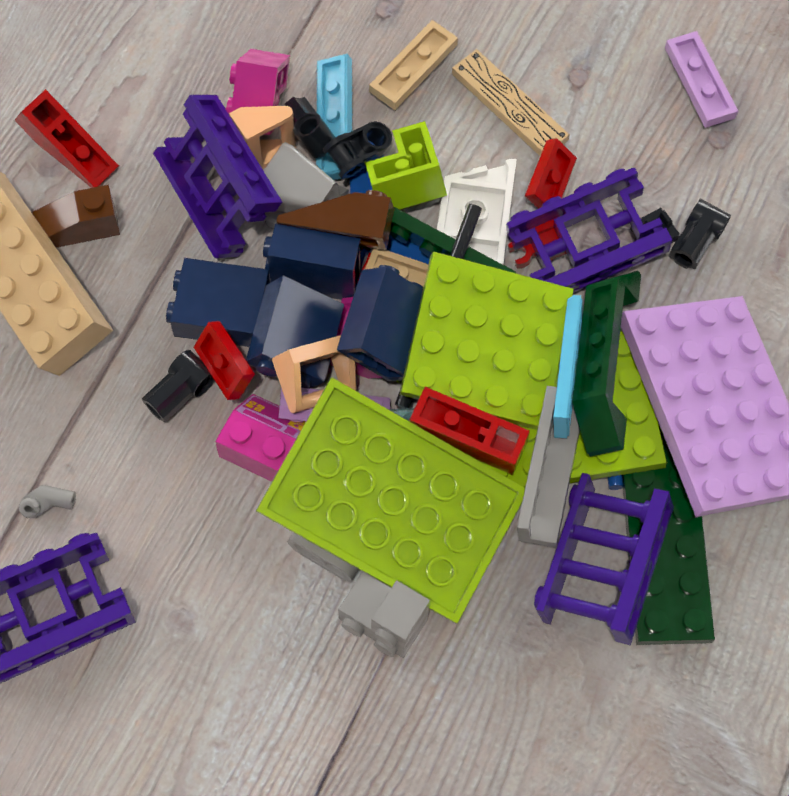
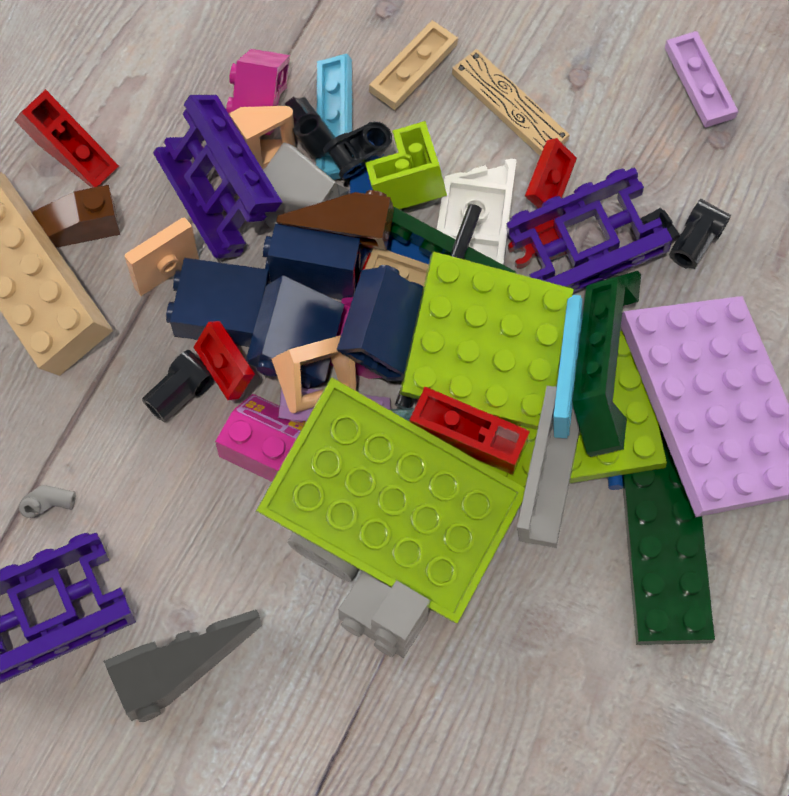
(155, 677): none -> dark grey wedge
(161, 256): none -> light nougat plate
(631, 583): dark purple fence -> none

